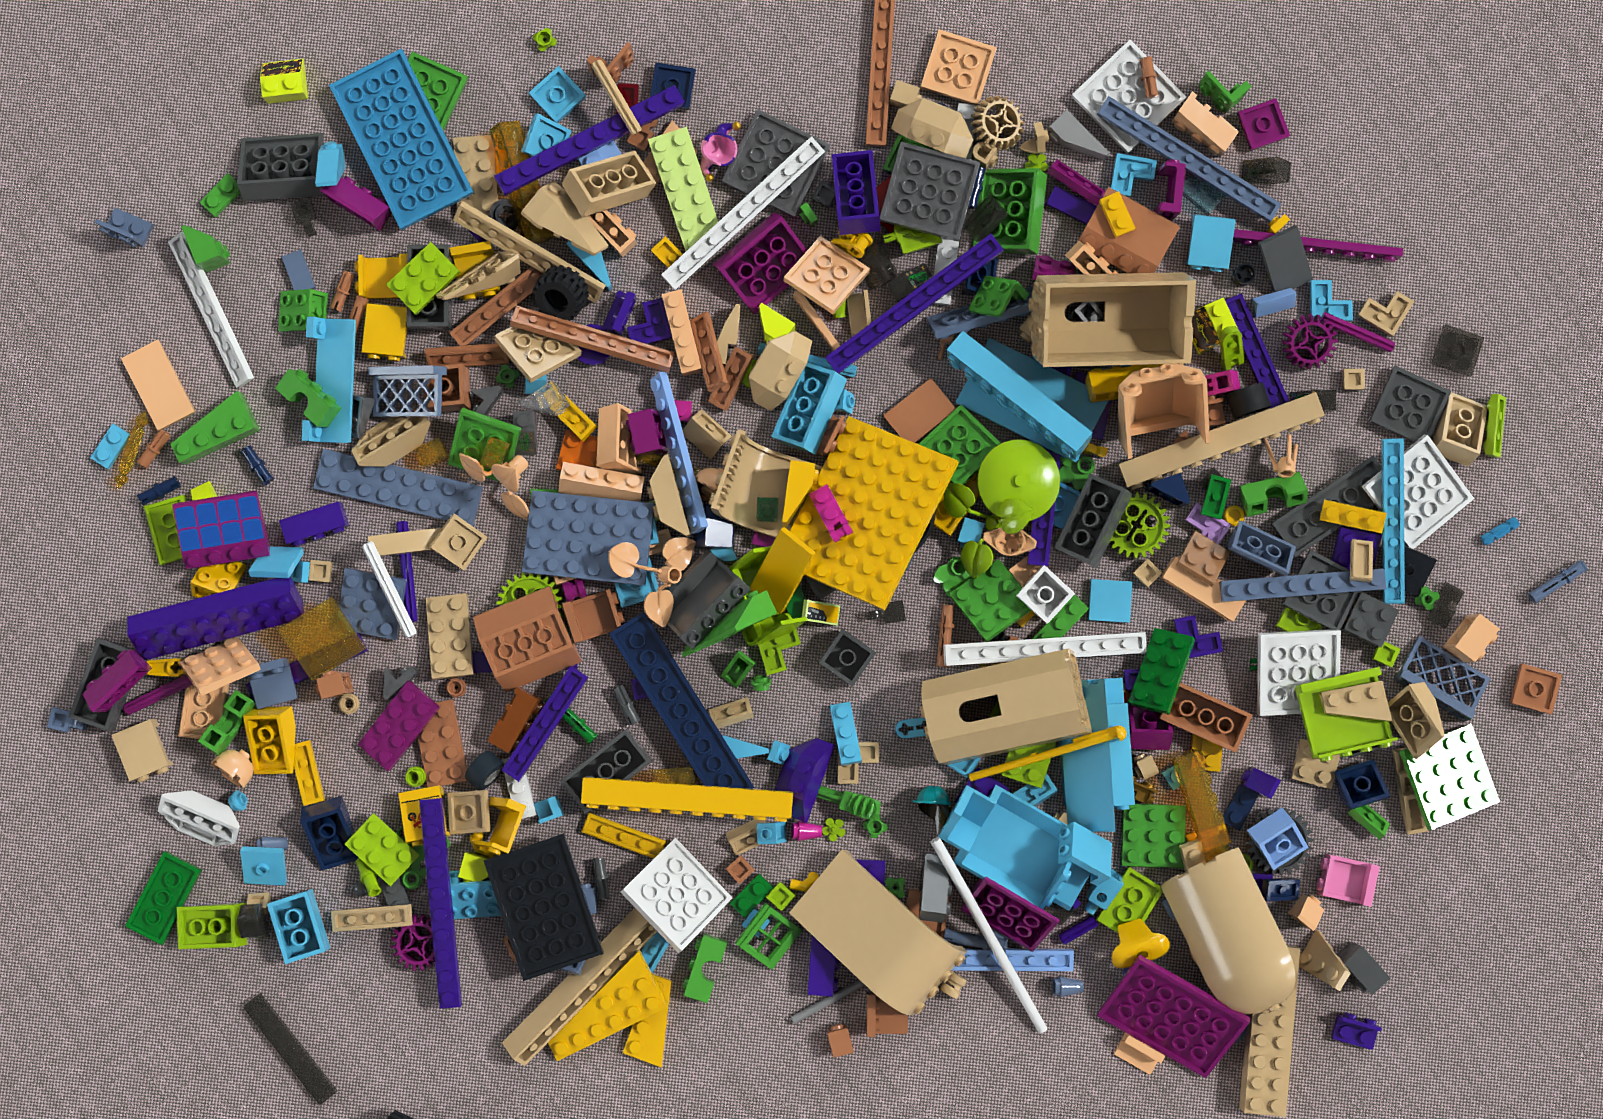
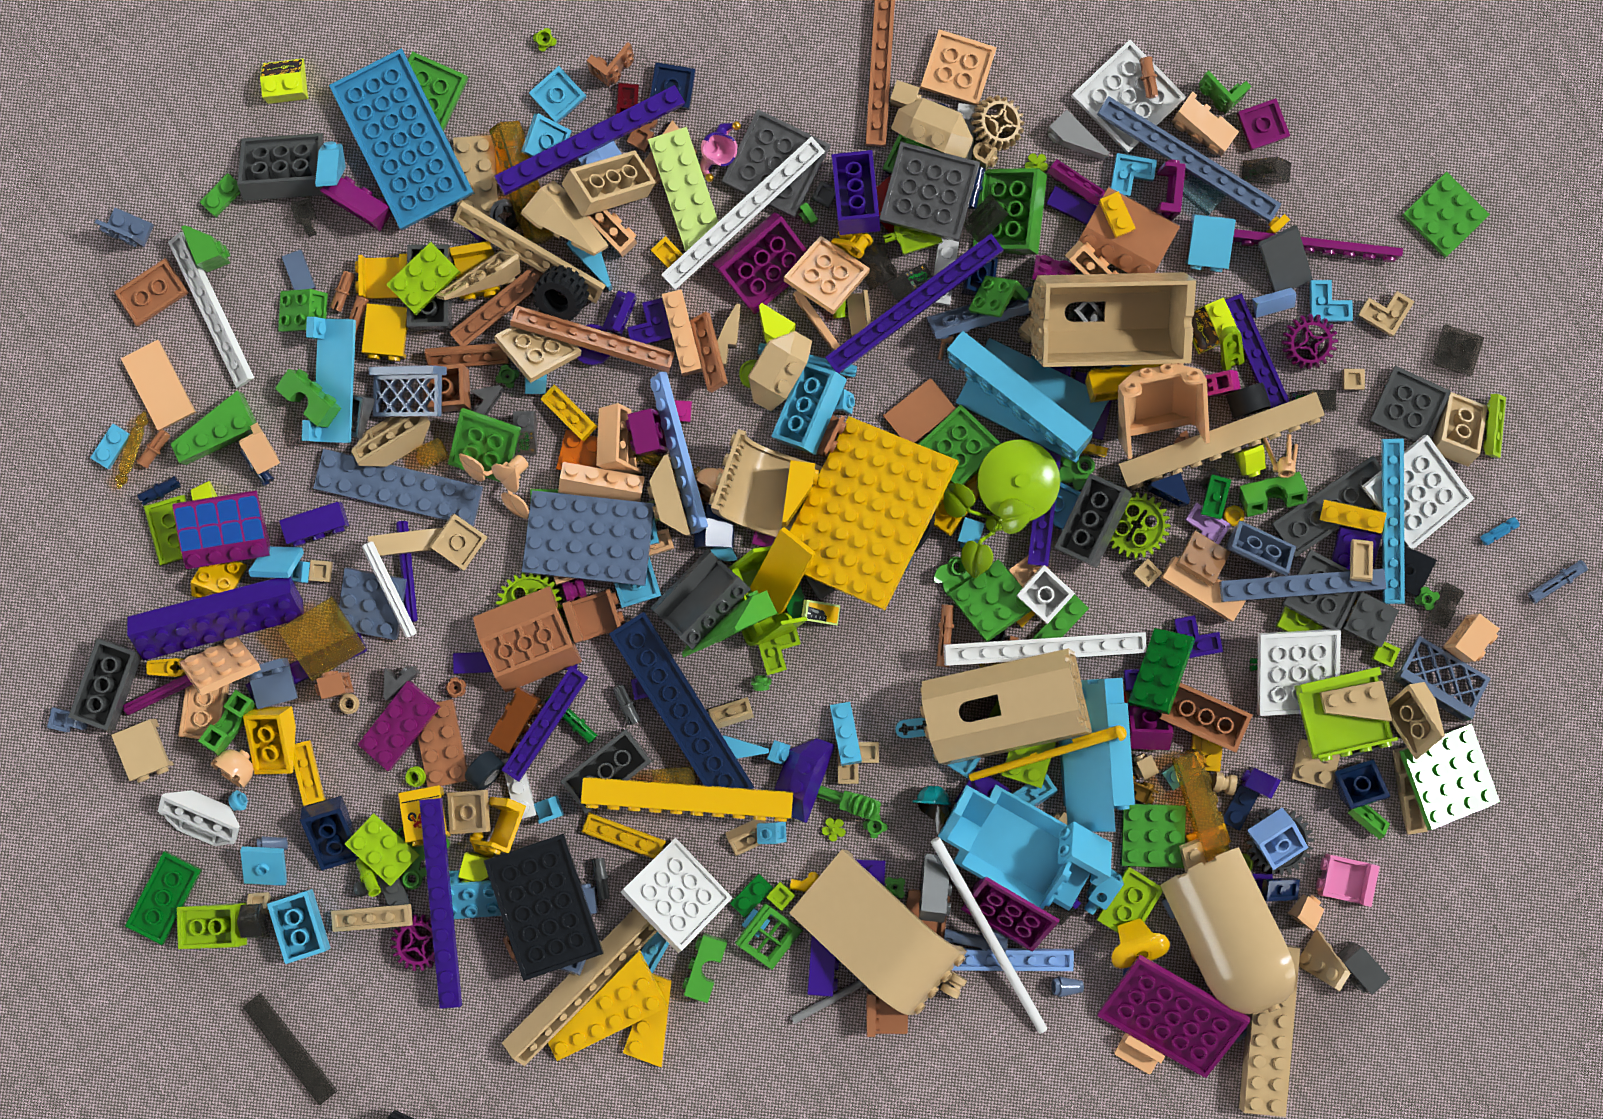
(115, 681): magenta slope -> none
(151, 292): none -> nougat tile
(259, 450): none -> light nougat panel
(449, 636): tan plate -> none
(494, 452): clear yellow brick -> none
(546, 400): clear slope -> none
(616, 97): tan axle -> none
(677, 553): light nougat plant -> none
(706, 434): tan panel -> none
(735, 372): nougat plate -> none
(738, 669): bright green slope -> none
(740, 869): nougat plate -> none
(767, 509): clear green window -> none
(805, 831): dark pink cone -> none
(830, 512): dark pink plate -> none
(840, 1040): nougat brick -> none
(847, 657): dark grey brick -> none
(893, 613): clear smoke plate -> none
(1010, 544): light nougat hat -> none
(1037, 144): tan plate -> none
(1078, 930): dark purple axle -> none
(1110, 600): medium azure tile -> none
(1215, 411): nougat bracket -> none
(1225, 783): none -> tan wheel
(1245, 271): black wheel -> none
(1251, 460): none -> neon yellow slope
(1355, 1031): dark purple bracket -> none
(1359, 333): magenta axle -> none
(1445, 214): none -> bright green plate
(1536, 689): nougat plate -> none

